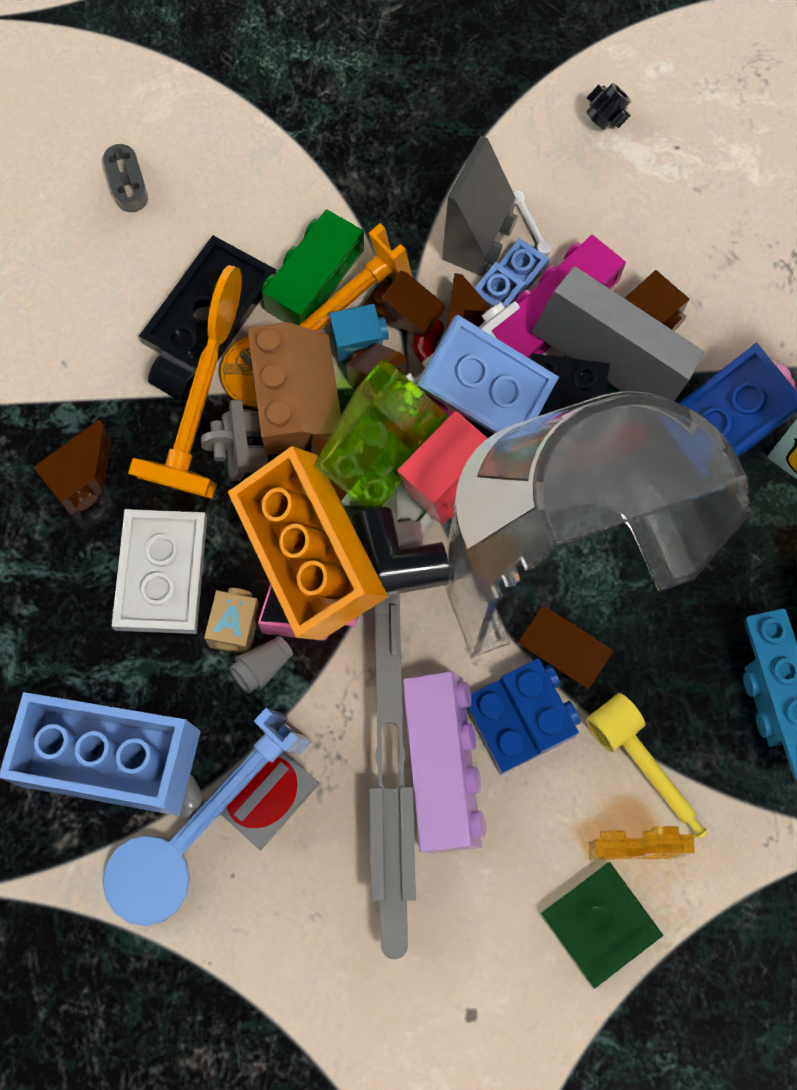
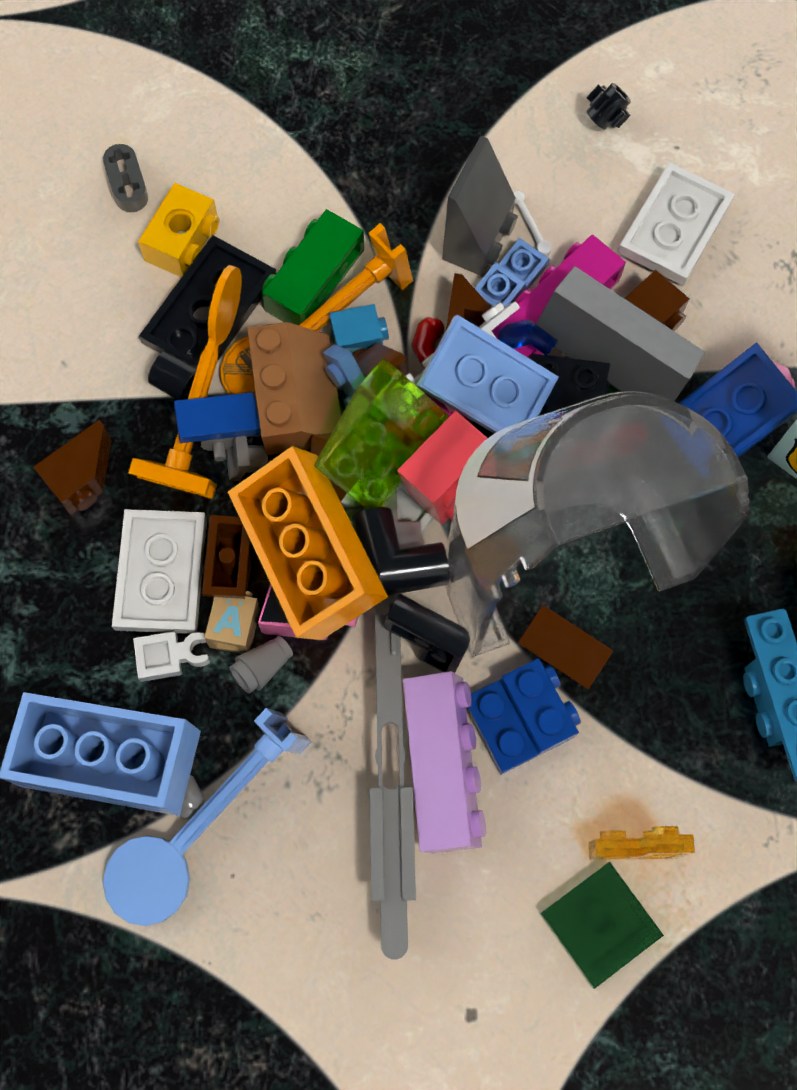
(162, 655): none -> white plate
(179, 211): none -> yellow brick
(217, 417): none -> blue tile
(227, 558): none -> reddish brown slope
(269, 799): piece -> none
(343, 370): none -> medium blue plate
(406, 304): reddish brown slope -> none
(439, 639): none -> black brick
(527, 333): none -> clear blue arm
(616, 726): light yellow piece -> none
(676, 223): none -> white plate

